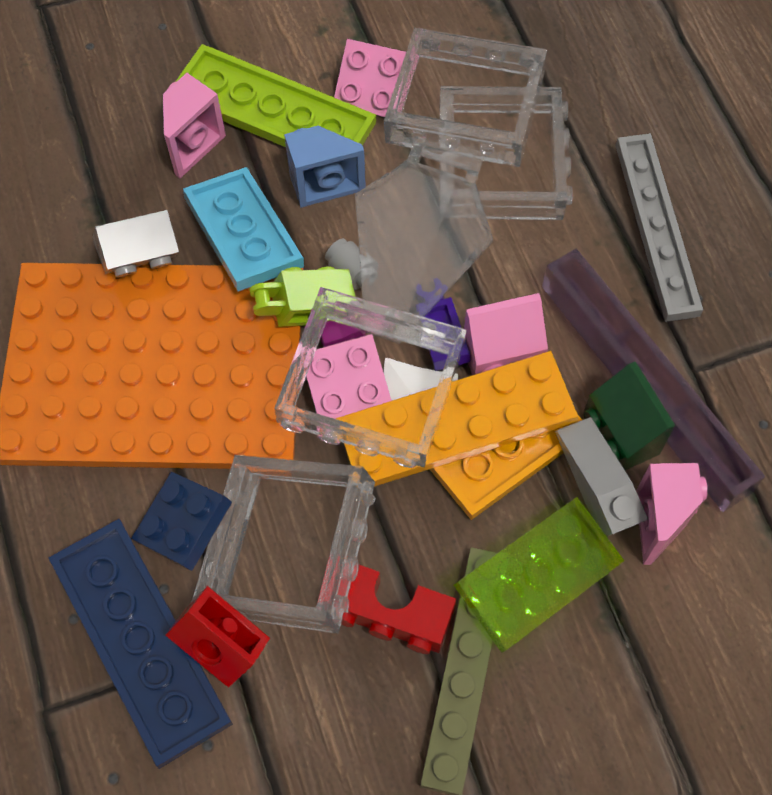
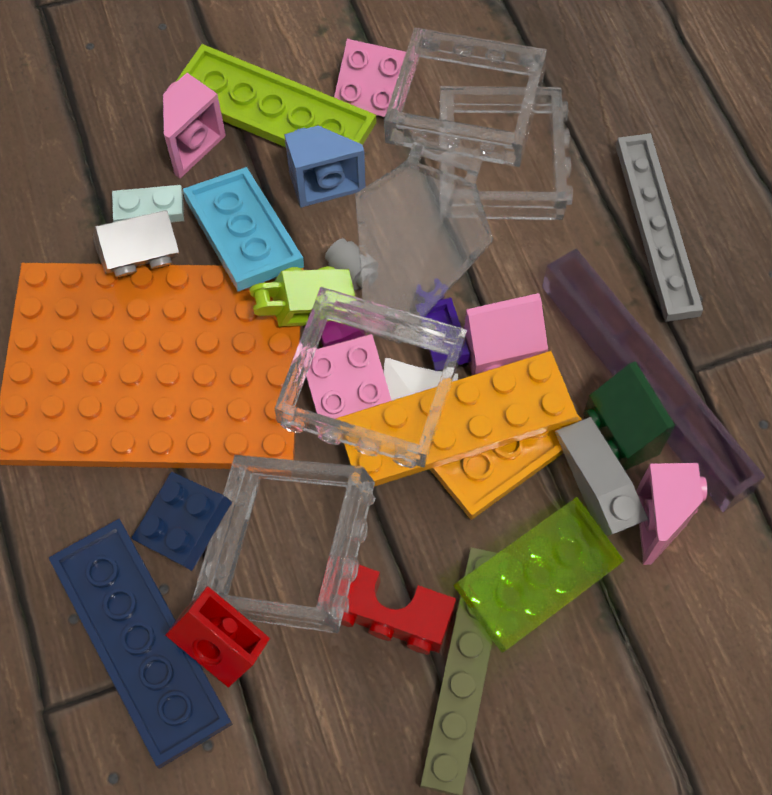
(150, 200): none -> light aqua plate

